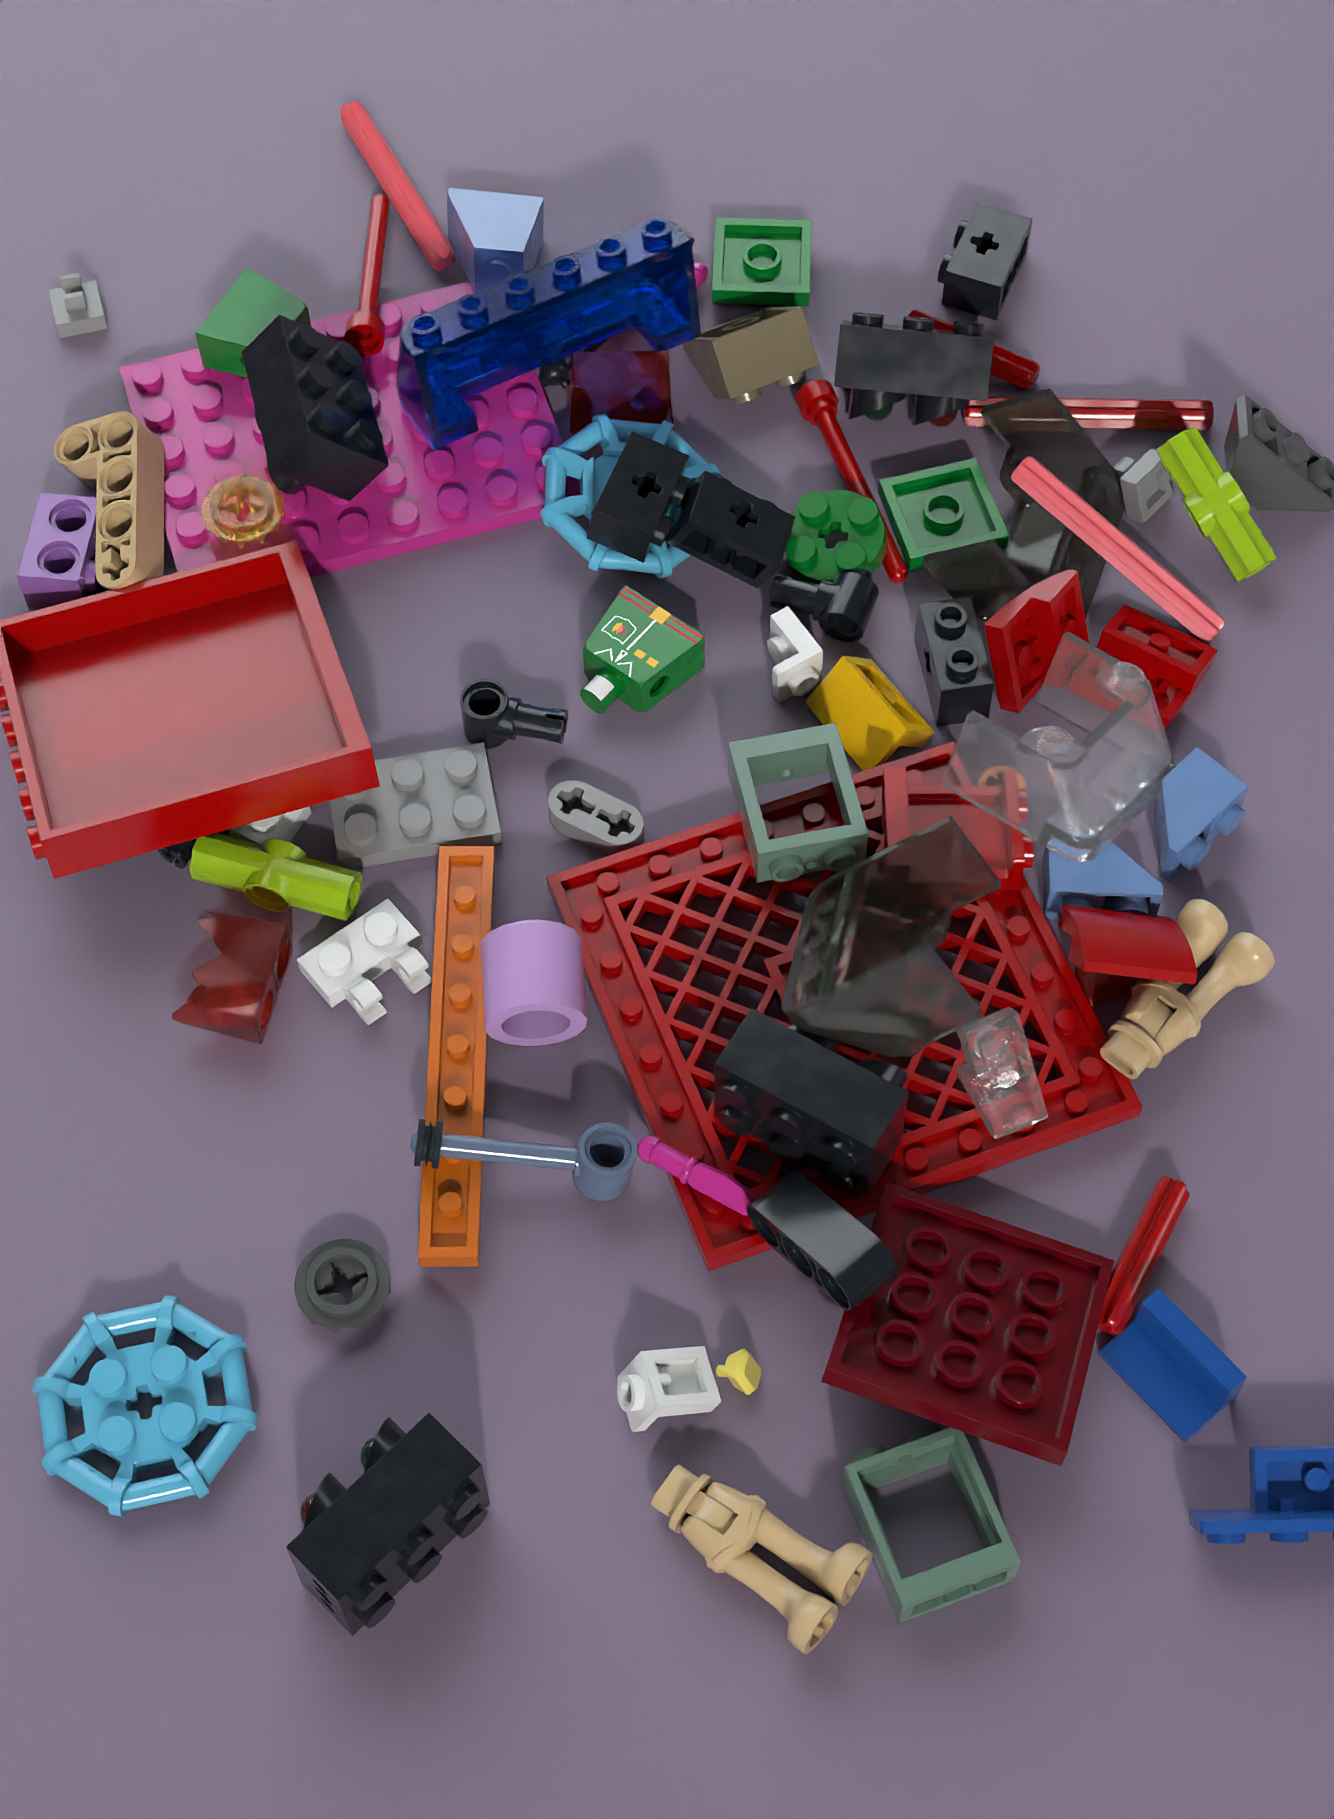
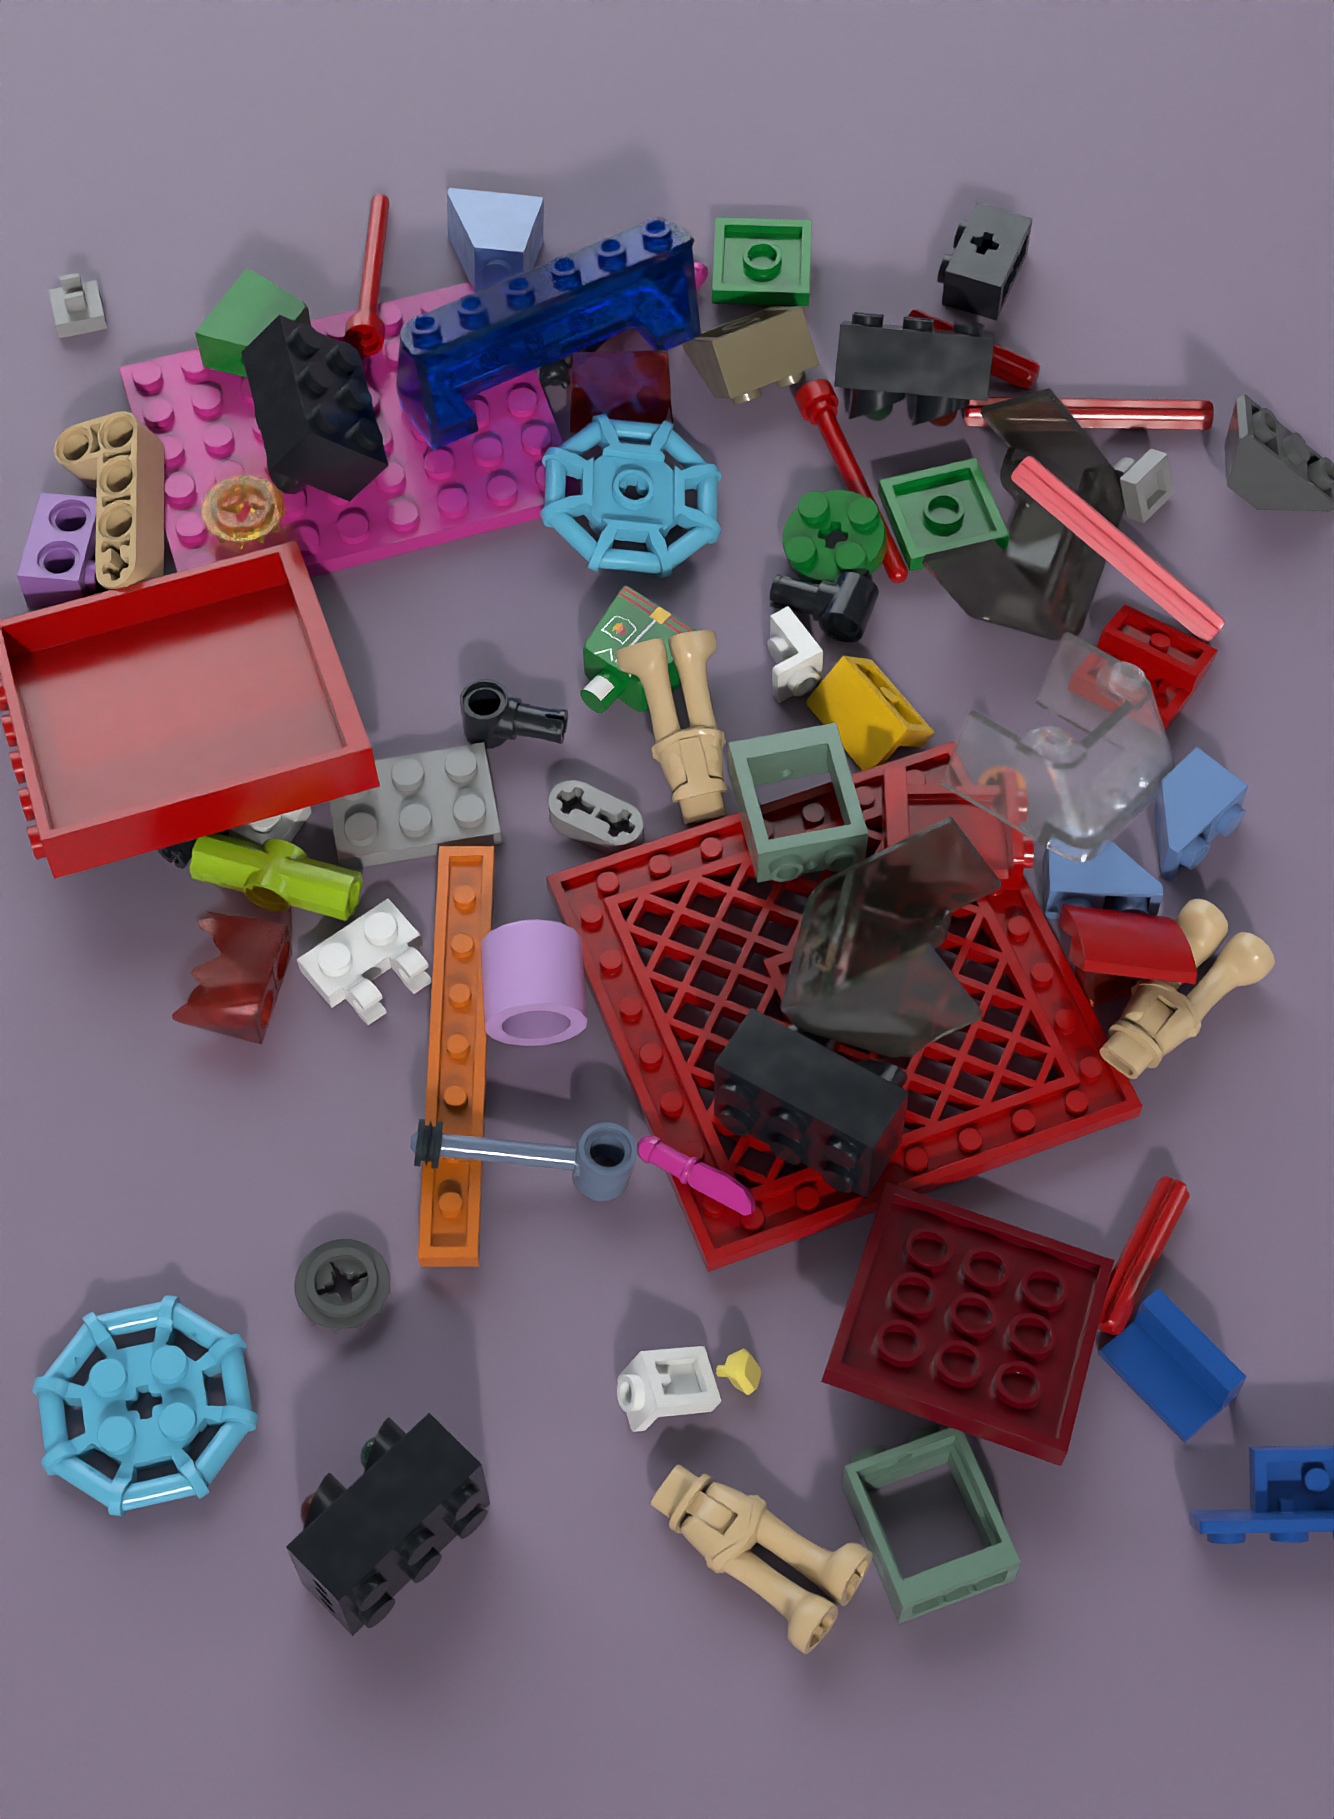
(398, 186): coral axle -> none
(638, 497): black brick -> none
(691, 755): none -> tan piece
(731, 529): black brick -> none
(822, 1241): black beam -> none
(953, 660): black brick -> none
(1000, 1073): clear slope -> none
(1027, 635): red slope -> none
(1216, 504): lime piece -> none

